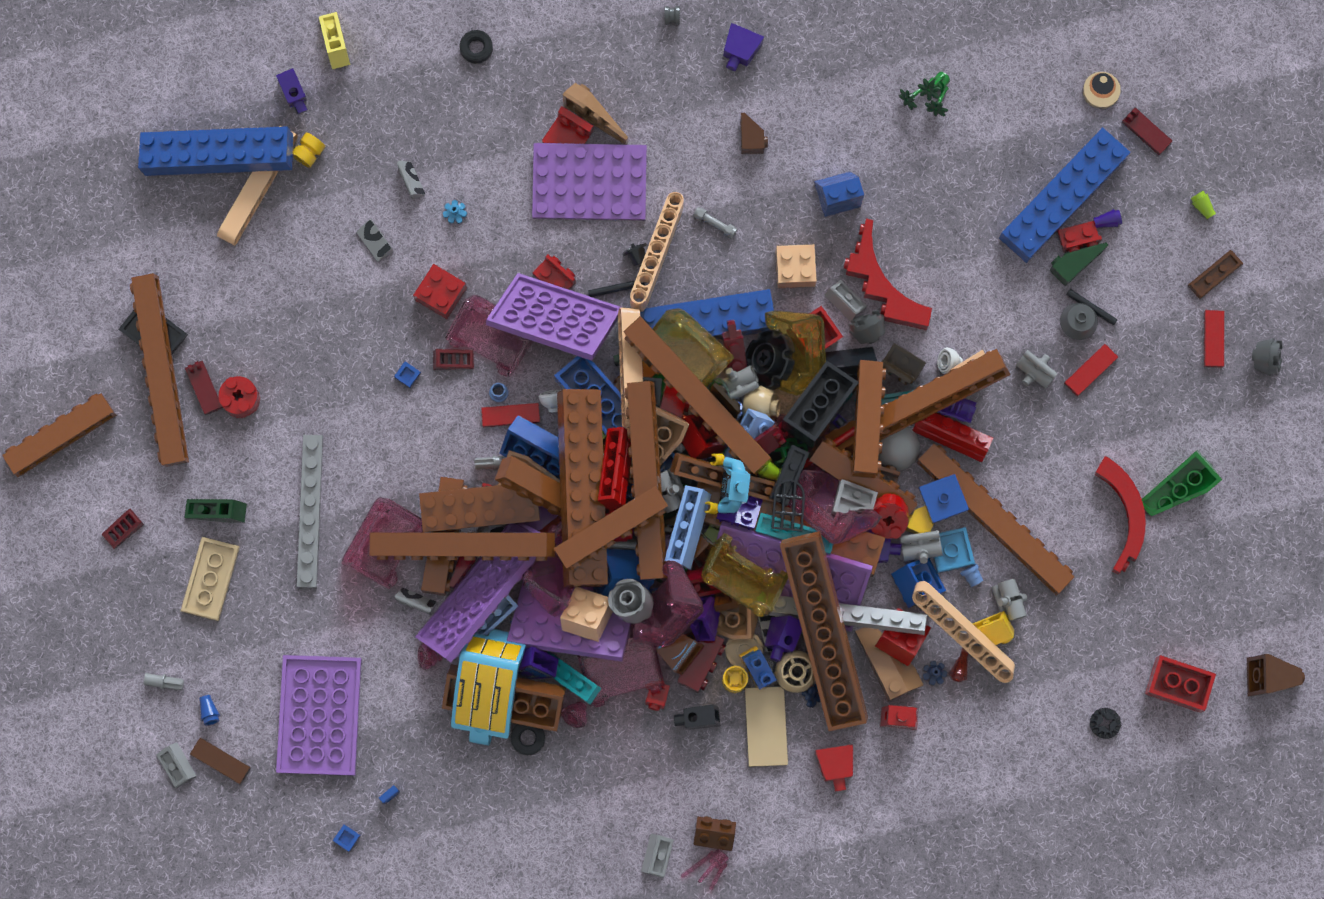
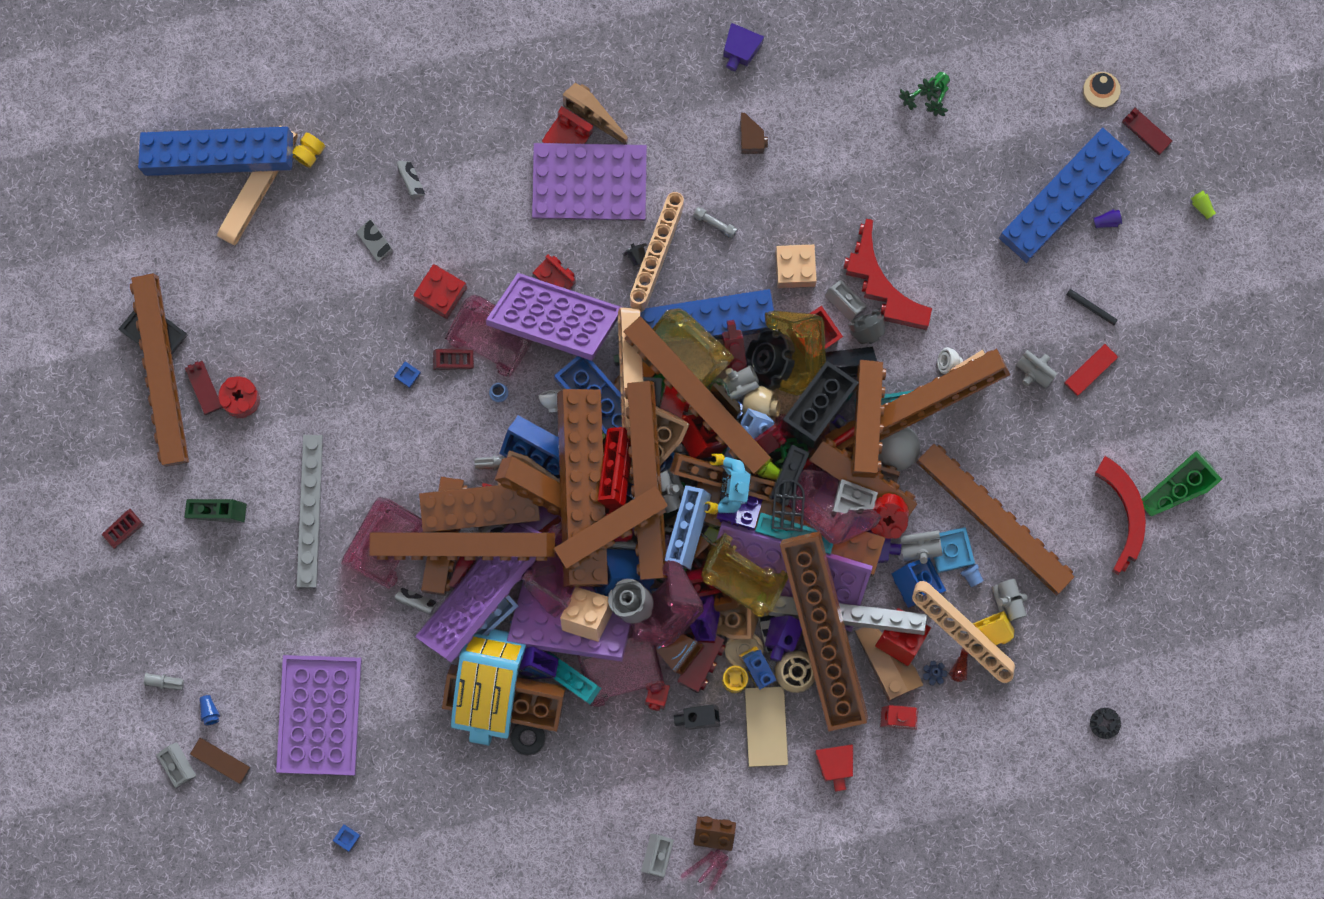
(58, 435): dark orange brick -> none
(210, 579): tan tile -> none
(289, 83): dark purple torso -> none
(334, 40): light yellow slope -> none
(389, 794): blue tile -> none
(427, 657): clear pink brick -> none
(454, 212): dark azure plant -> none
(472, 36): black tyre -> none
(507, 414): red tile -> none
(575, 715): clear pink brick -> none
(611, 289): black bar -> none
(672, 15): dark grey wheel -> none
(811, 696): dark blue plant -> none
(839, 193): blue slope -> none
(903, 364): dark brown bracket -> none
(919, 521): yellow slope -> none
(943, 498): blue plate -> none
(954, 435): red brick -> none
(962, 410): dark purple hinge -> none
(1073, 263): dark green slope -> none
(1078, 321): dark grey cone -> none
(1079, 236): red bracket -> none
(1180, 684): red brick -> none
(1213, 338): red tile -> none
(1215, 274): reddish brown tile -> none
(1268, 356): dark grey cone -> none
(1271, 674): reddish brown slope -> none

